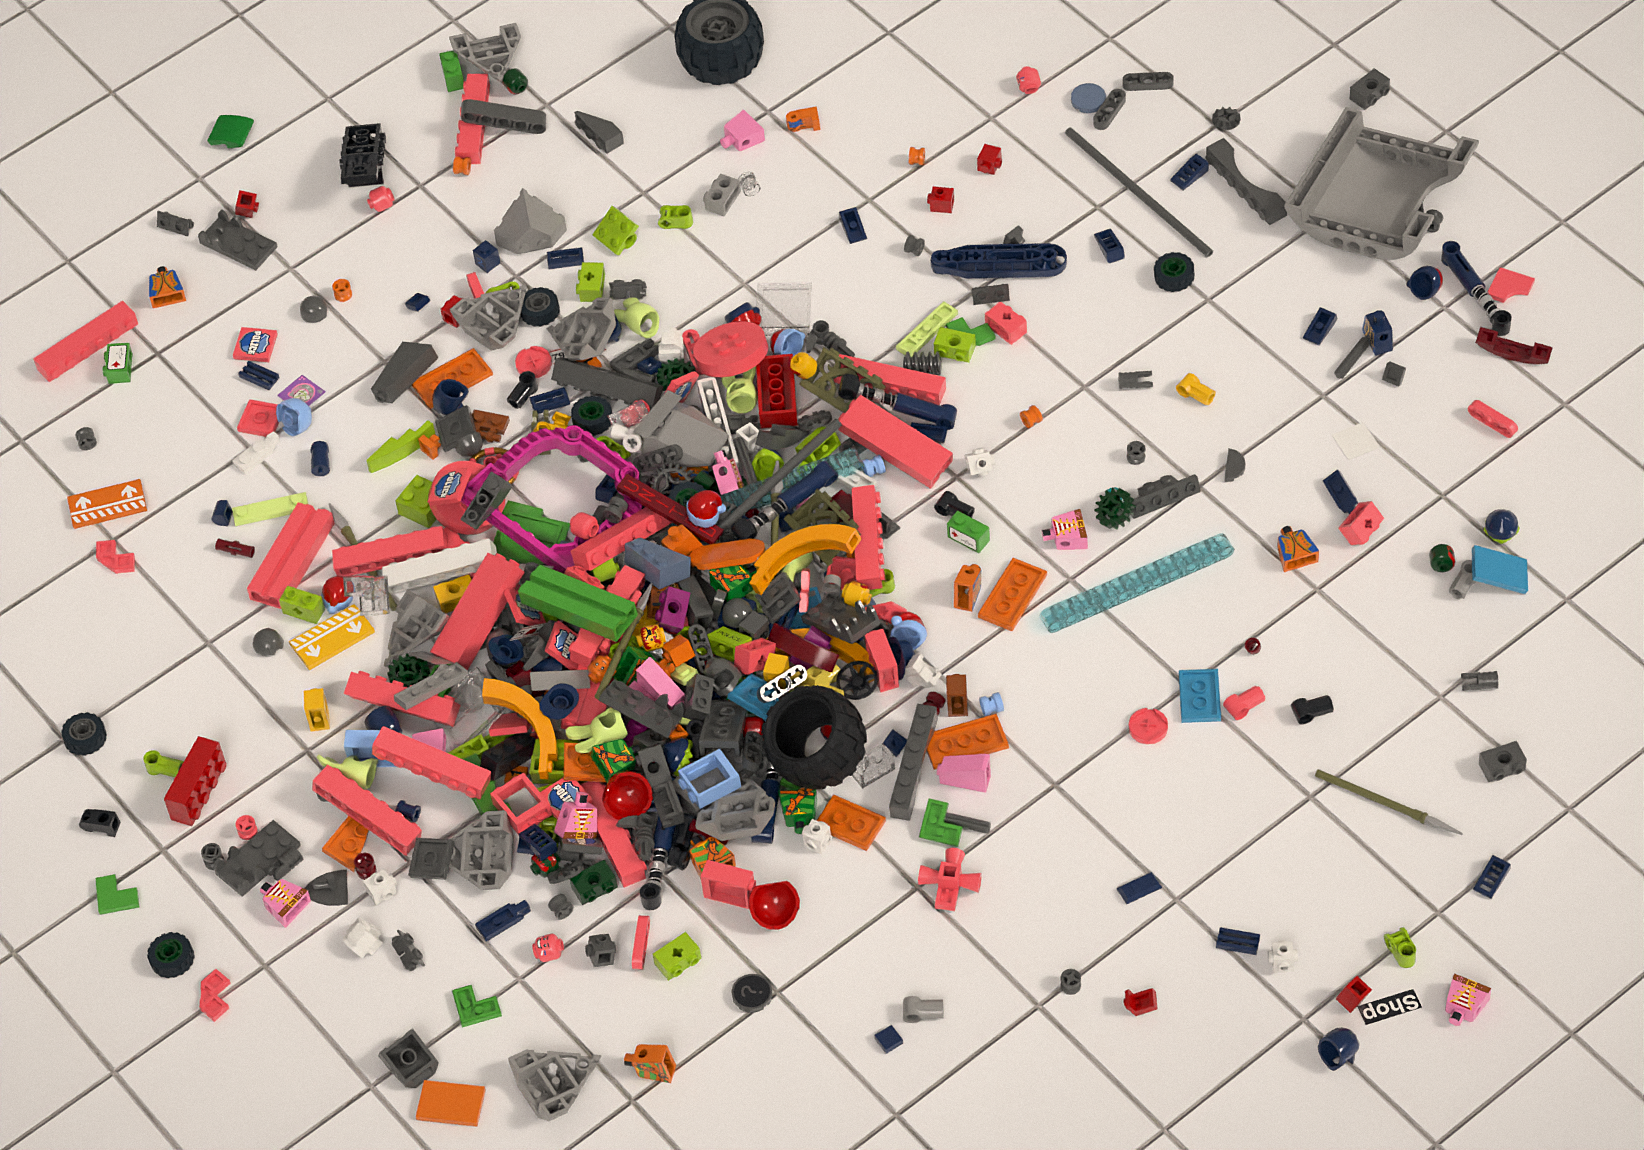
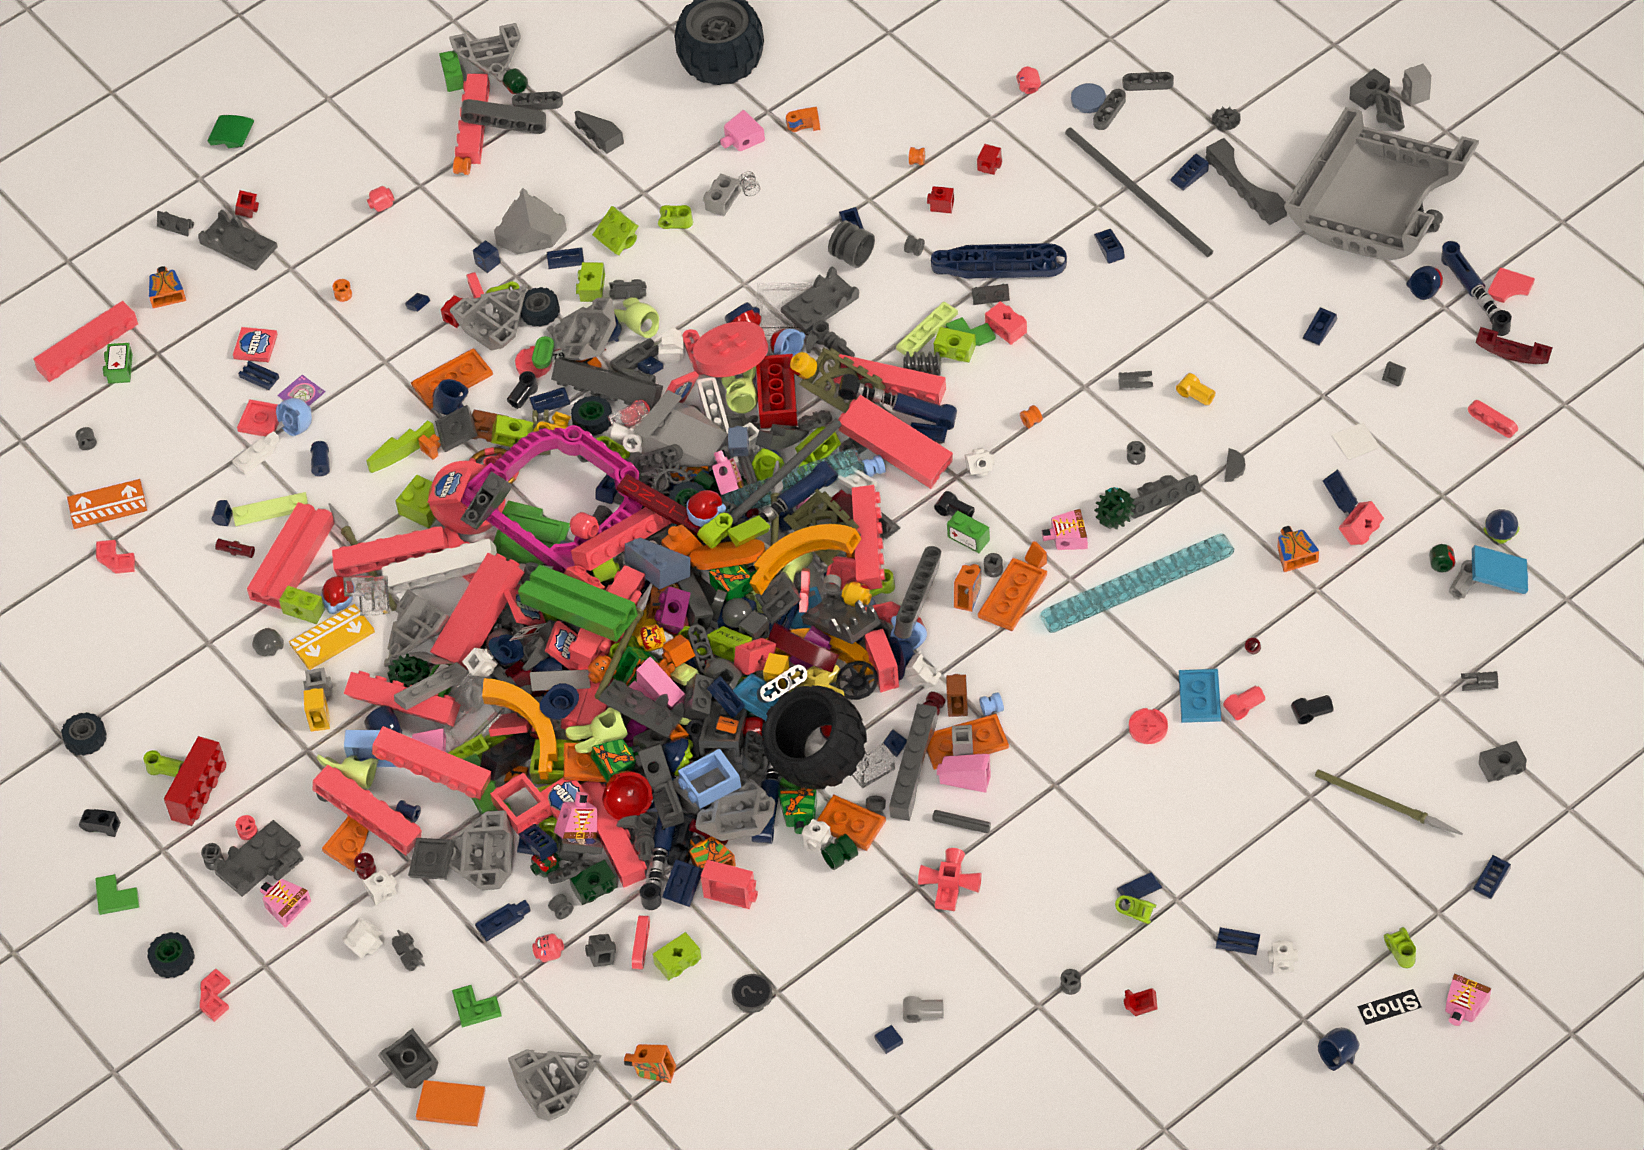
(313, 309): dark grey hair -> none
(317, 679): none -> light grey brick
(329, 888): dark grey shield -> none
(363, 155): black wedge -> none
(403, 370): dark grey slope -> none
(450, 593): yellow brick -> none
(469, 444): dark grey hair -> none
(480, 662): none -> white brick
(509, 430): none -> lime brick
(543, 352): none -> bright green tile
(550, 104): none -> dark grey beam
(616, 508): dark grey wheel -> none
(673, 371): dark green gear -> none
(682, 883): none -> dark blue plate
(715, 530): none -> lime piece
(726, 697): none -> dark blue tile
(727, 725): none -> orange tile
(738, 441): none -> sand blue brick
(748, 530): none -> lime slope
(774, 904): red cylinder -> none
(820, 301): none -> dark grey hinge
(839, 851): none -> dark green wheel
(851, 244): none -> dark grey wheel
(875, 803): none -> dark grey tile
(917, 592): none -> dark grey beam
(935, 828): bright green tile -> none
(962, 740): none -> light grey brick
(990, 569): none -> dark grey wheel
(1014, 236): dark grey tile -> none
(1036, 555): none -> orange slope
(1139, 908): none -> lime piece
(1174, 271): black wheel -> none
(1352, 357): dark grey axle -> none
(1353, 994): red brick -> none
(1377, 326): dark blue torso -> none
(1392, 107): none -> dark grey plate
(1416, 84): none -> light grey brick

